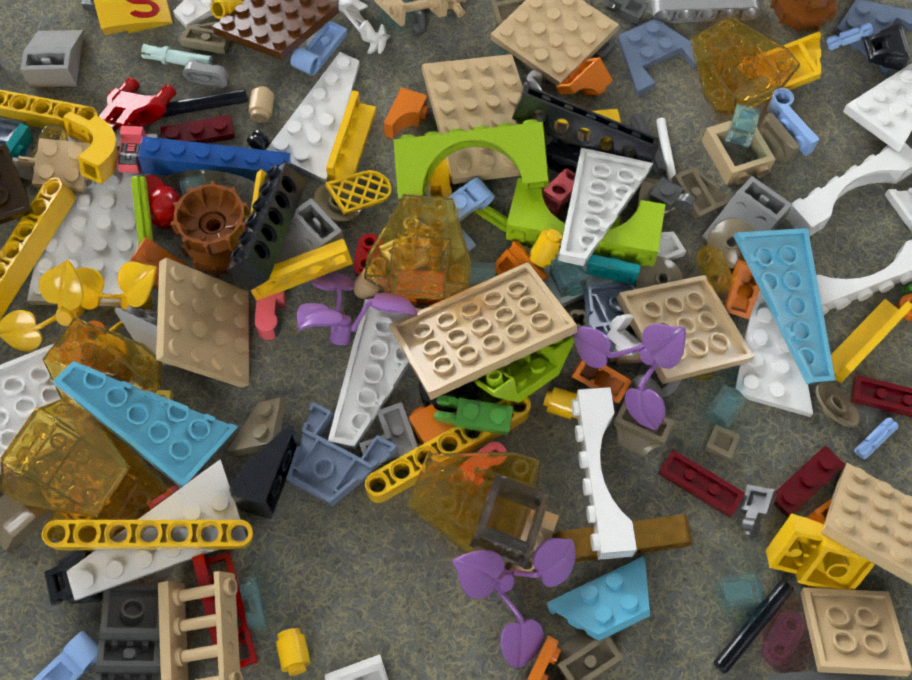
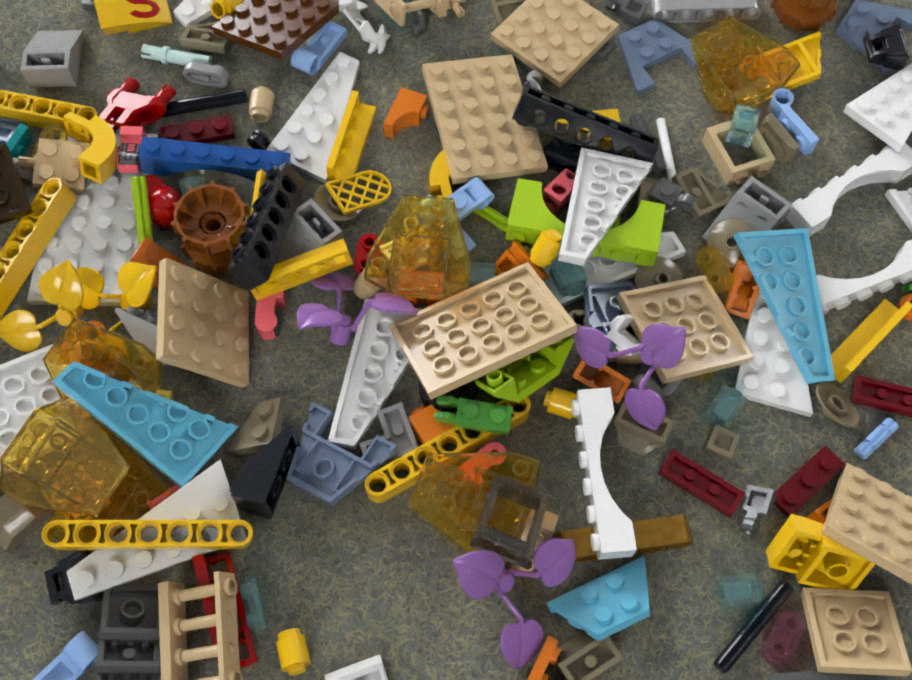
(520, 143): lime arch -> none
(589, 78): orange arch -> none
(613, 269): teal plate -> none
(849, 36): light blue axle -> none

